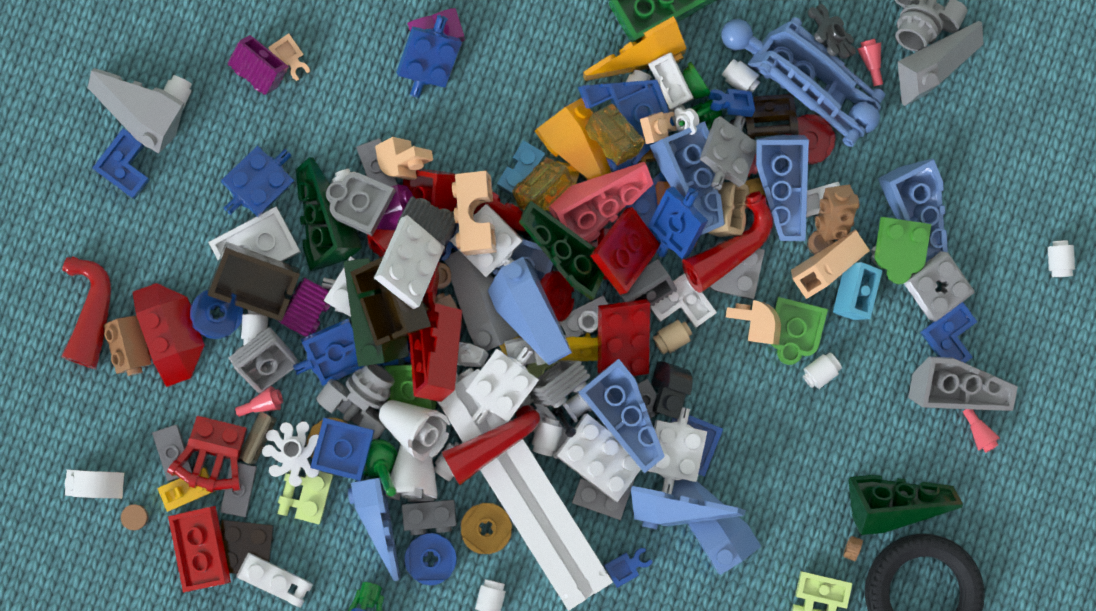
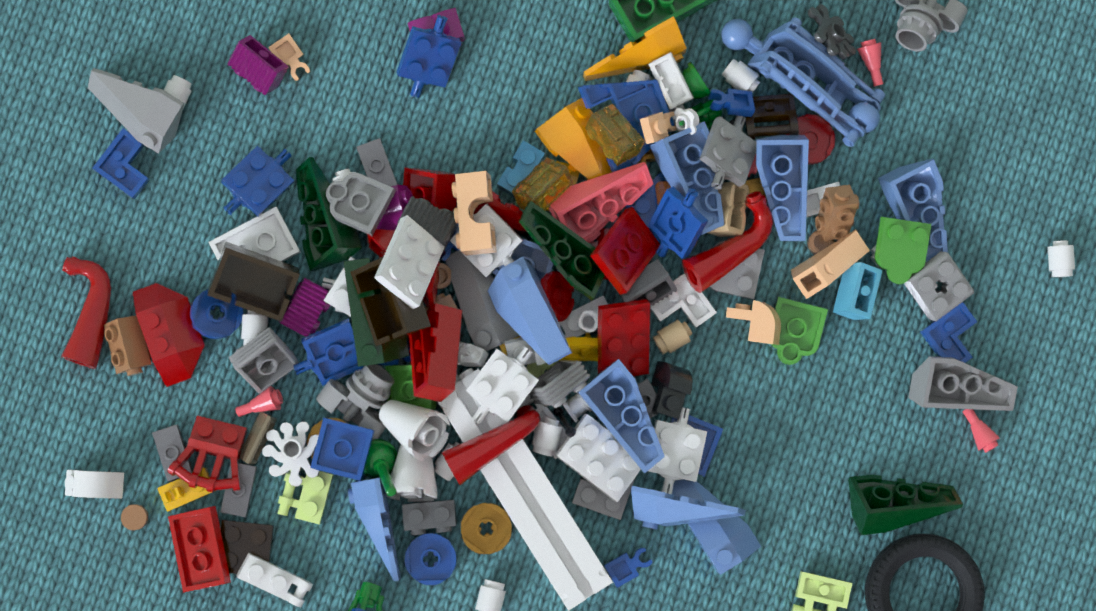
(400, 159): light nougat brick -> none
(822, 370): white brick -> none
(852, 548): medium nougat axle -> none
(931, 65): light grey wedge -> none

